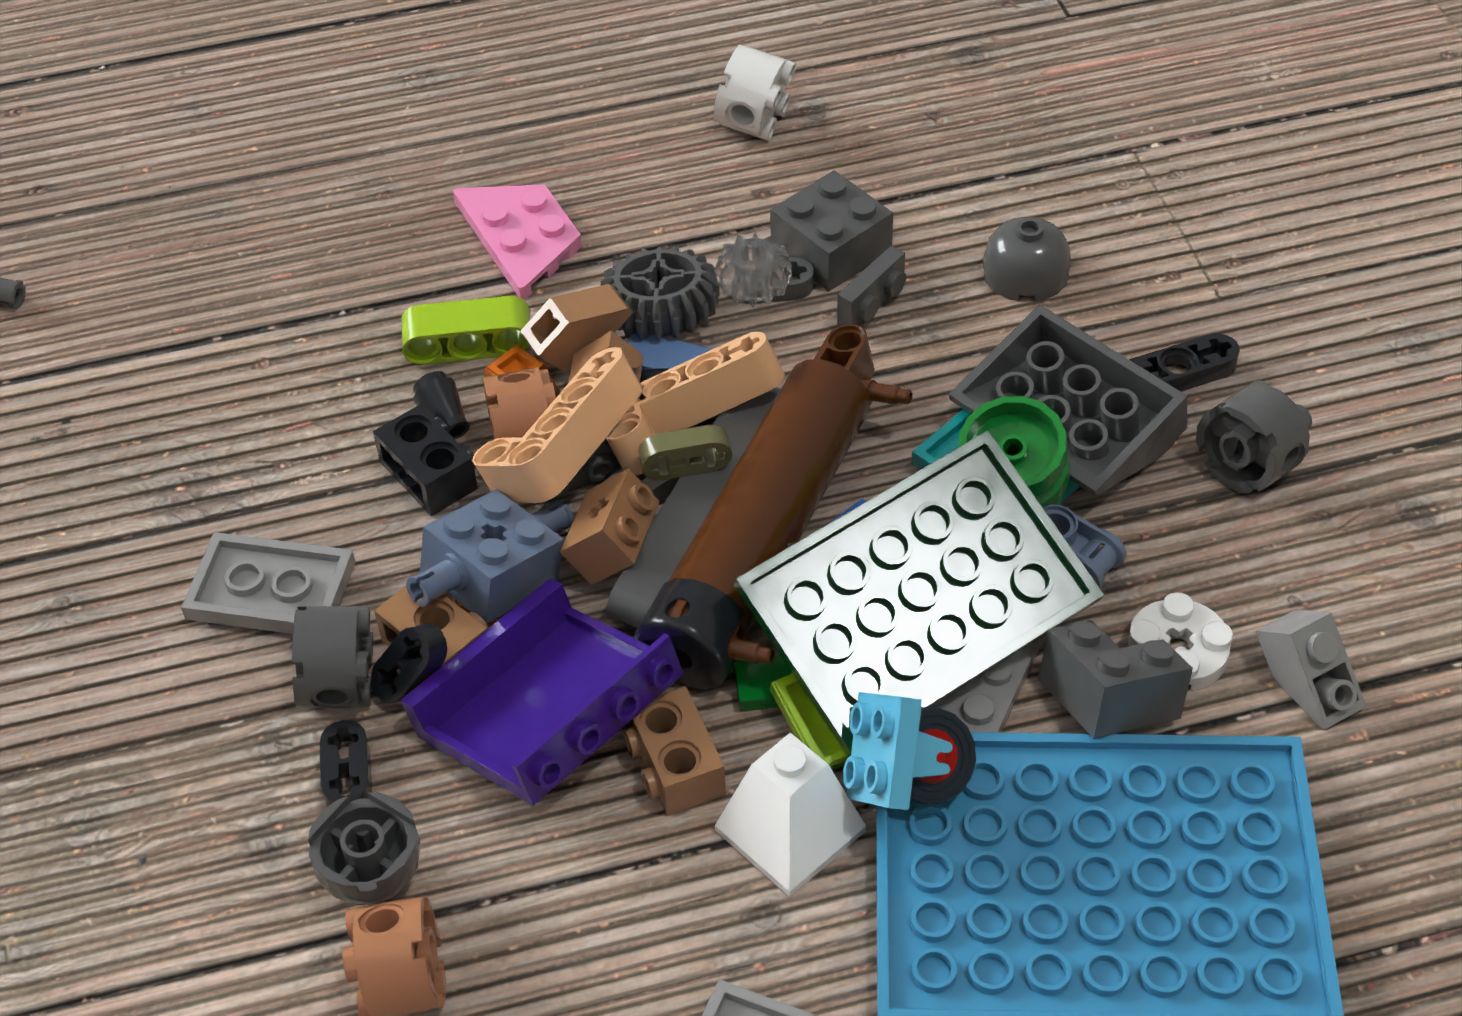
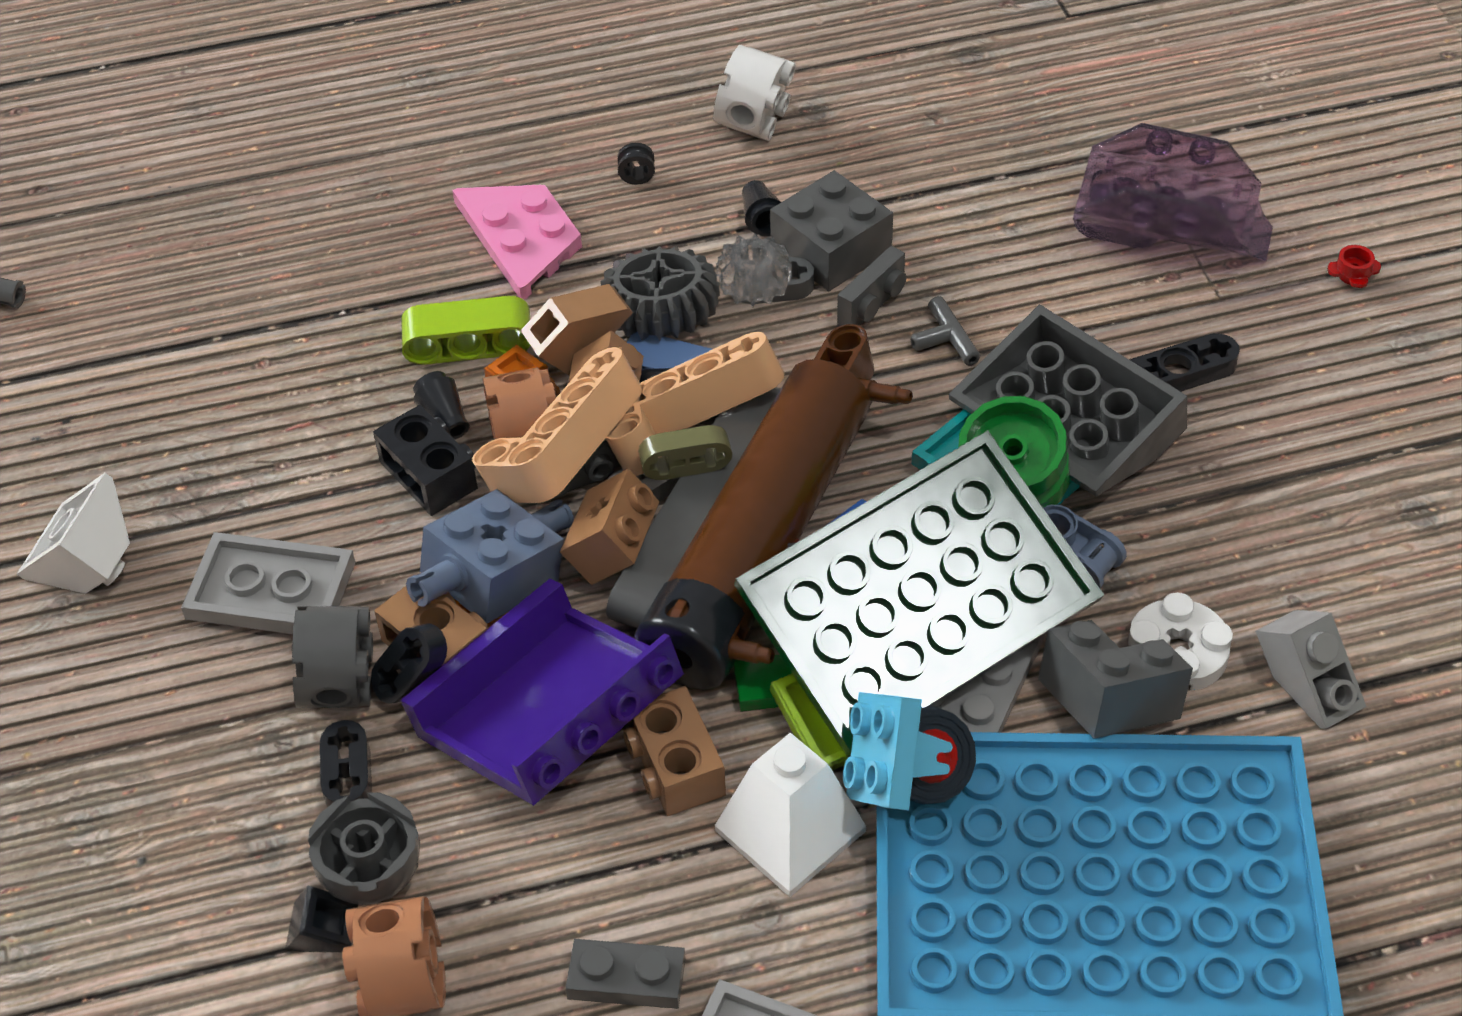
(81, 541): none -> white slope
(318, 922): none -> black slope
(626, 973): none -> dark grey plate
(636, 174): none -> black bush
(757, 206): none -> black cone
(949, 330): none -> dark grey piece
(1027, 259): dark grey cylinder -> none
(1172, 189): none -> clear purple slope
(1254, 437): dark grey brick -> none
(1354, 266): none -> red plate

